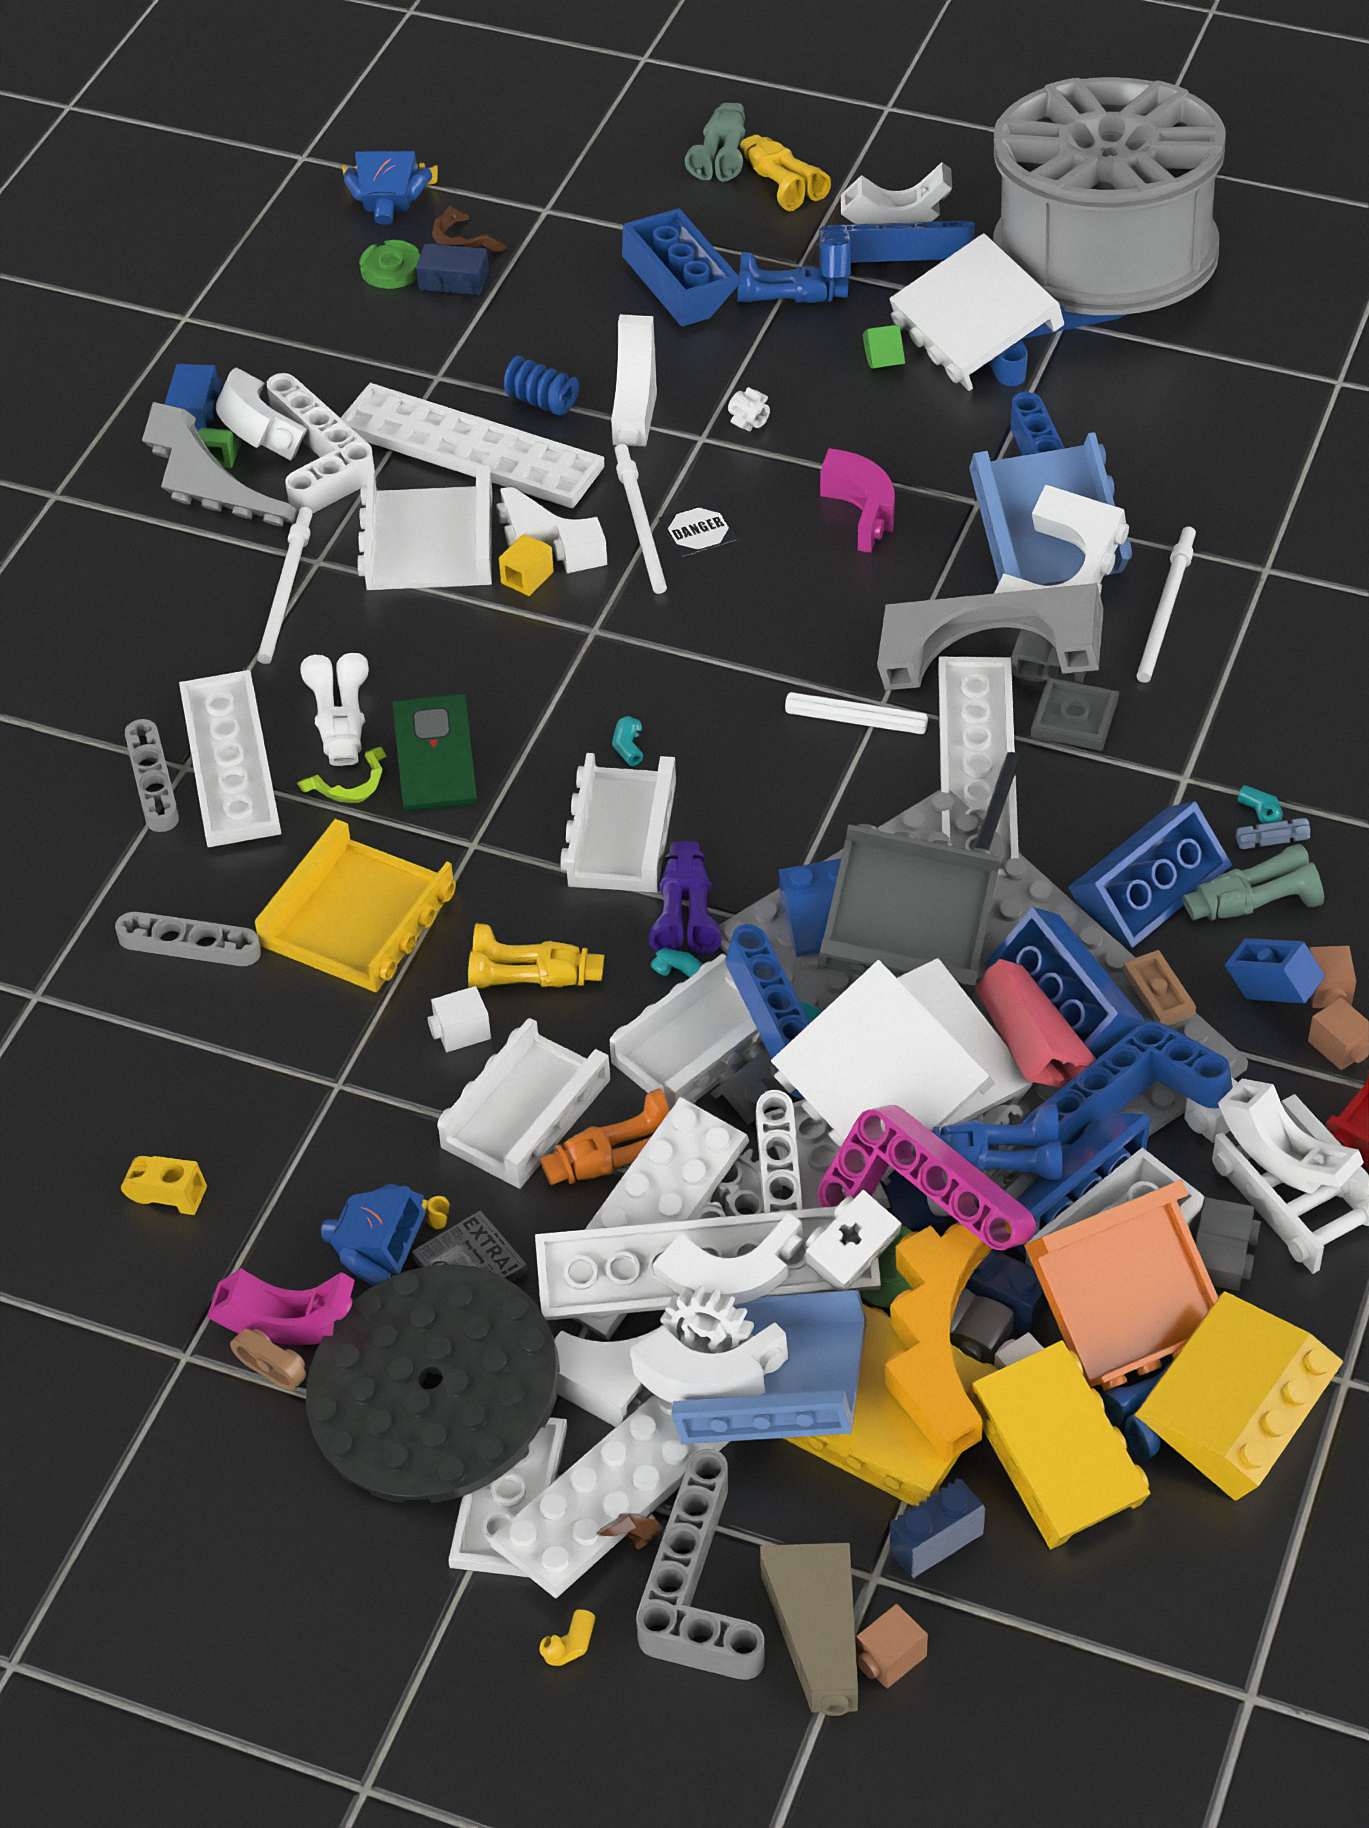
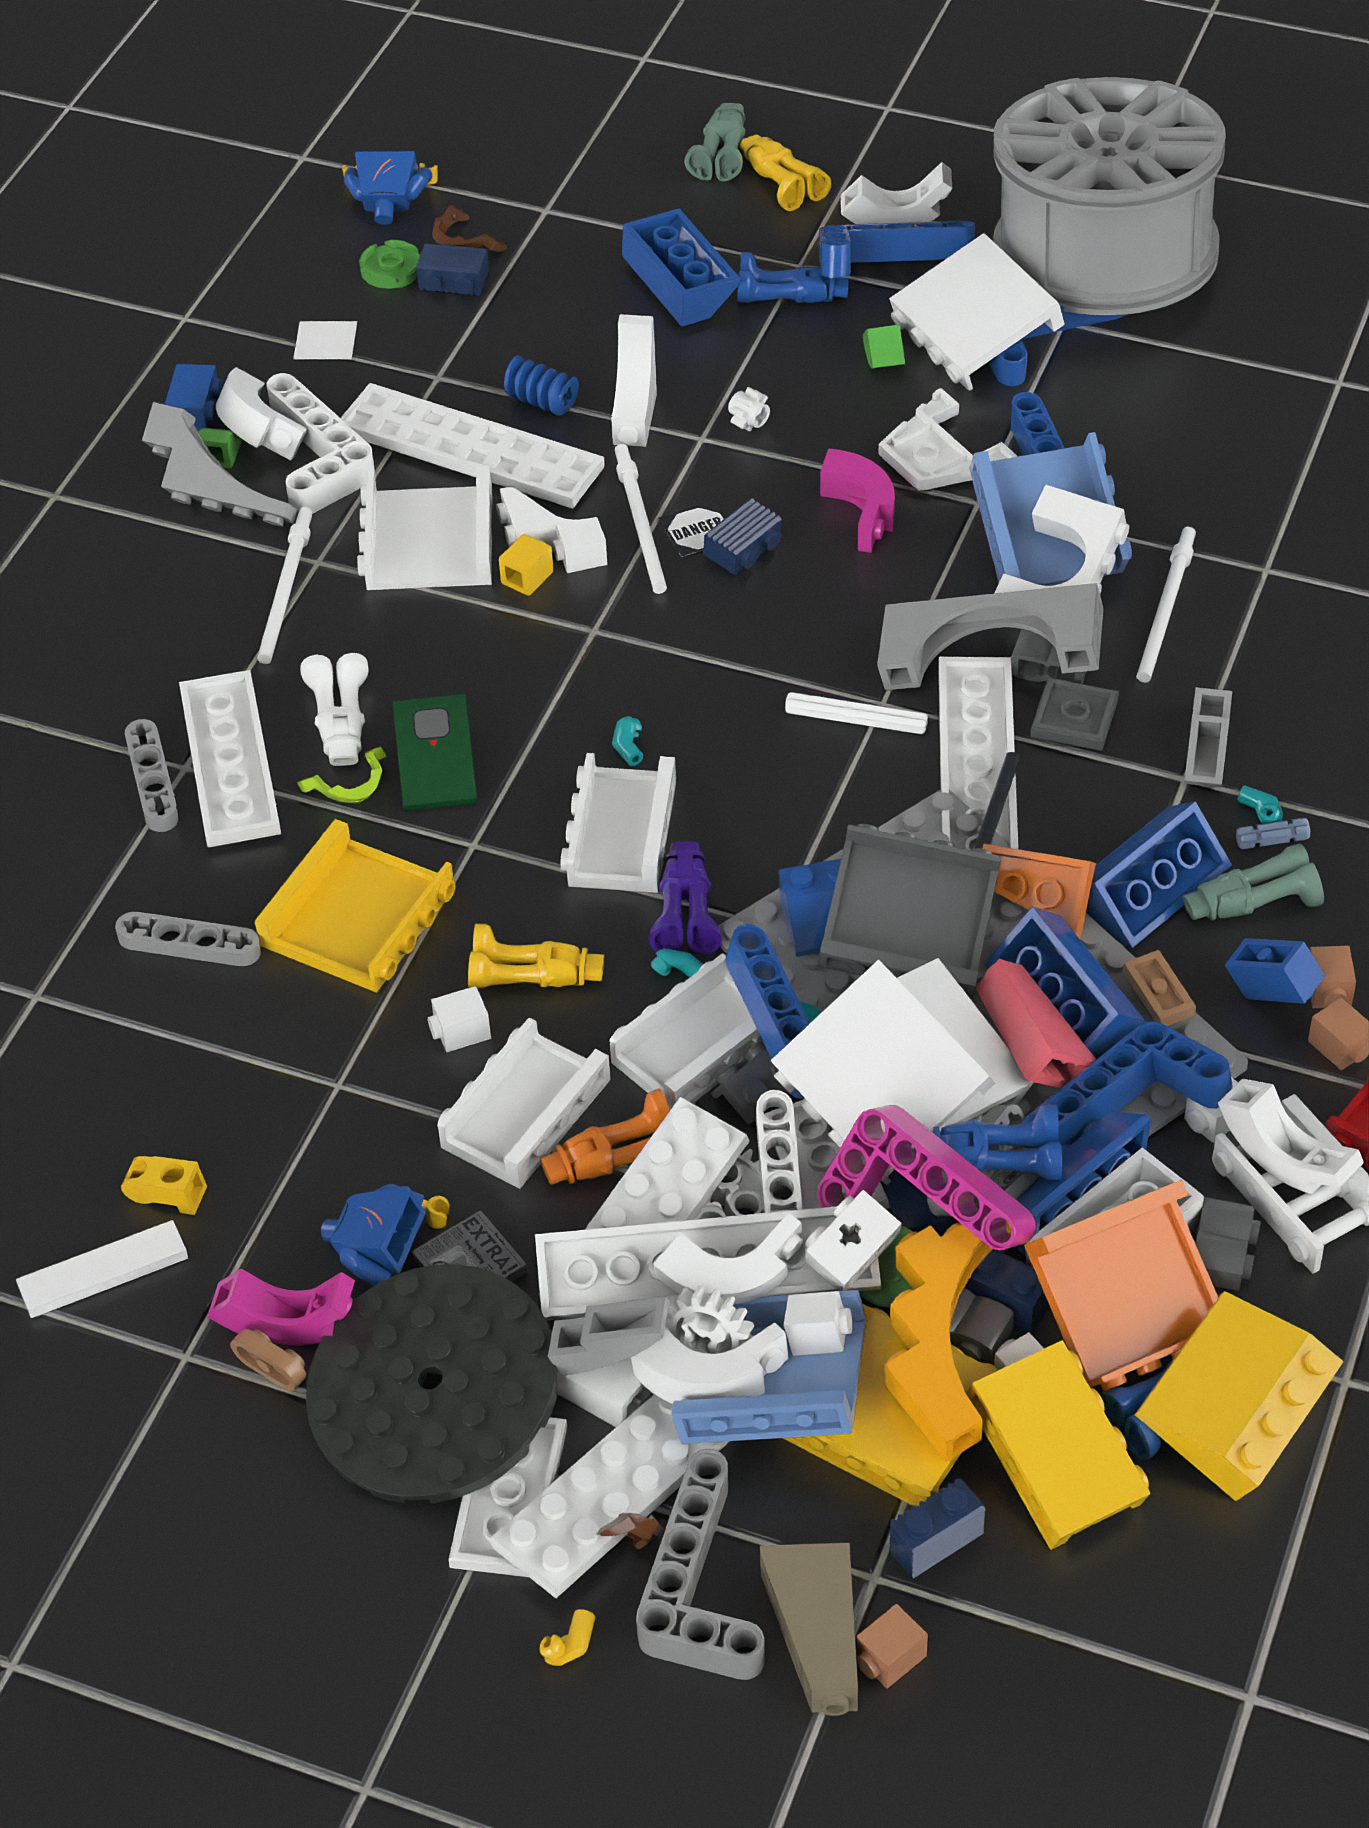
(102, 1268): none -> white tile
(325, 340): none -> white sticker
(607, 1334): none -> light grey slope
(743, 537): none -> dark blue brick
(817, 1323): none -> white brick
(927, 453): none -> white wing
(1045, 883): none -> orange wing
(1208, 737): none -> light grey slope

